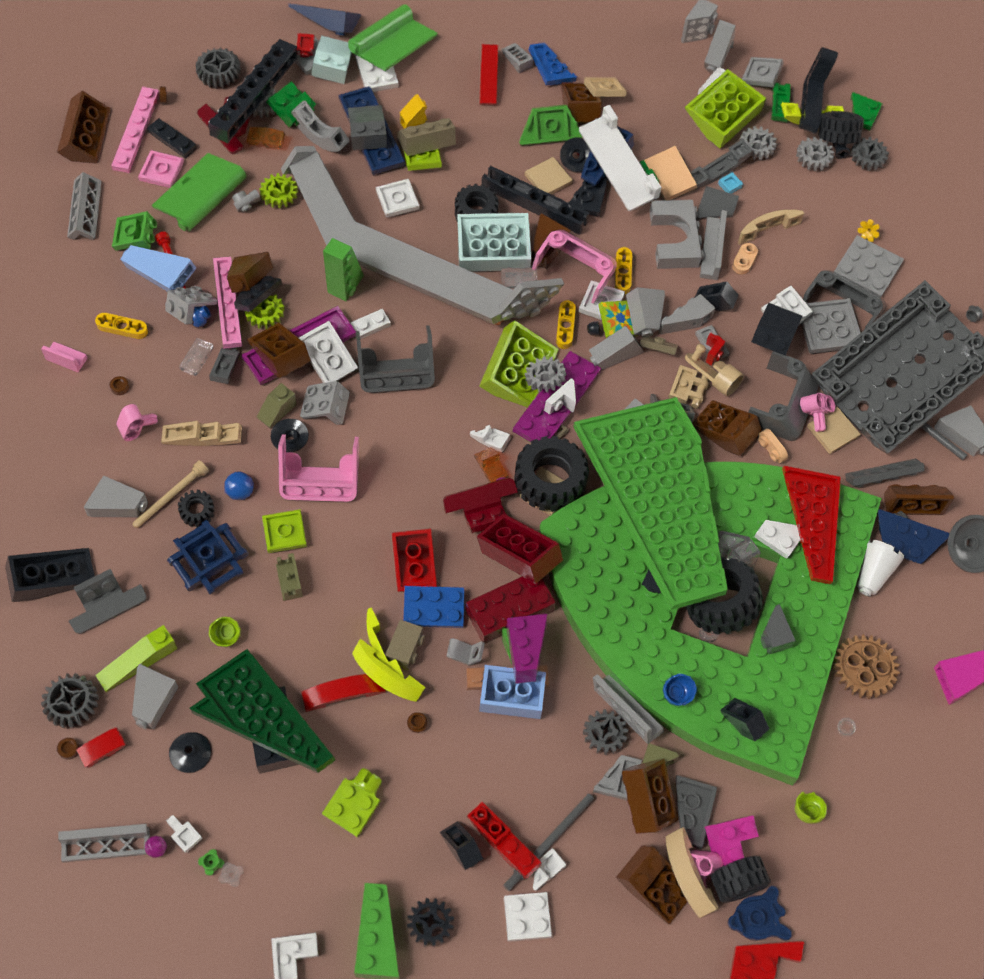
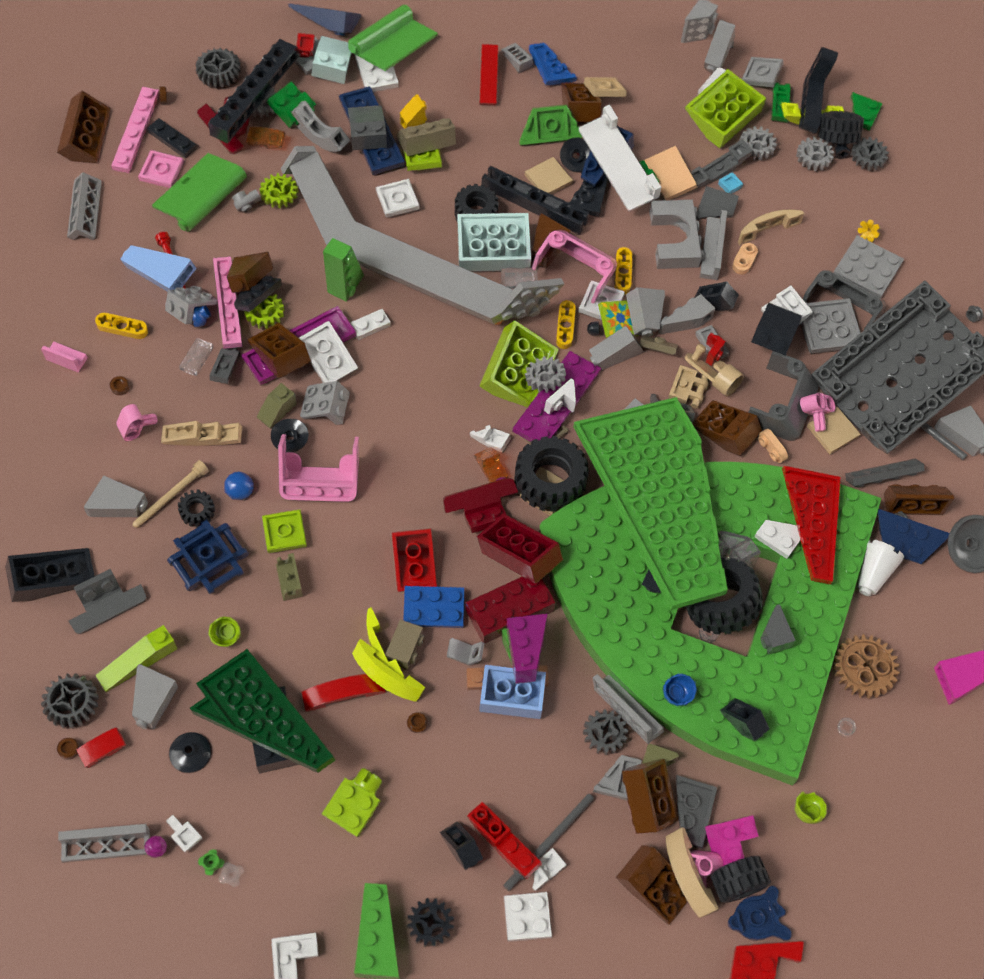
(134, 231): bright green plate -> none
(398, 373): dark grey windscreen -> none

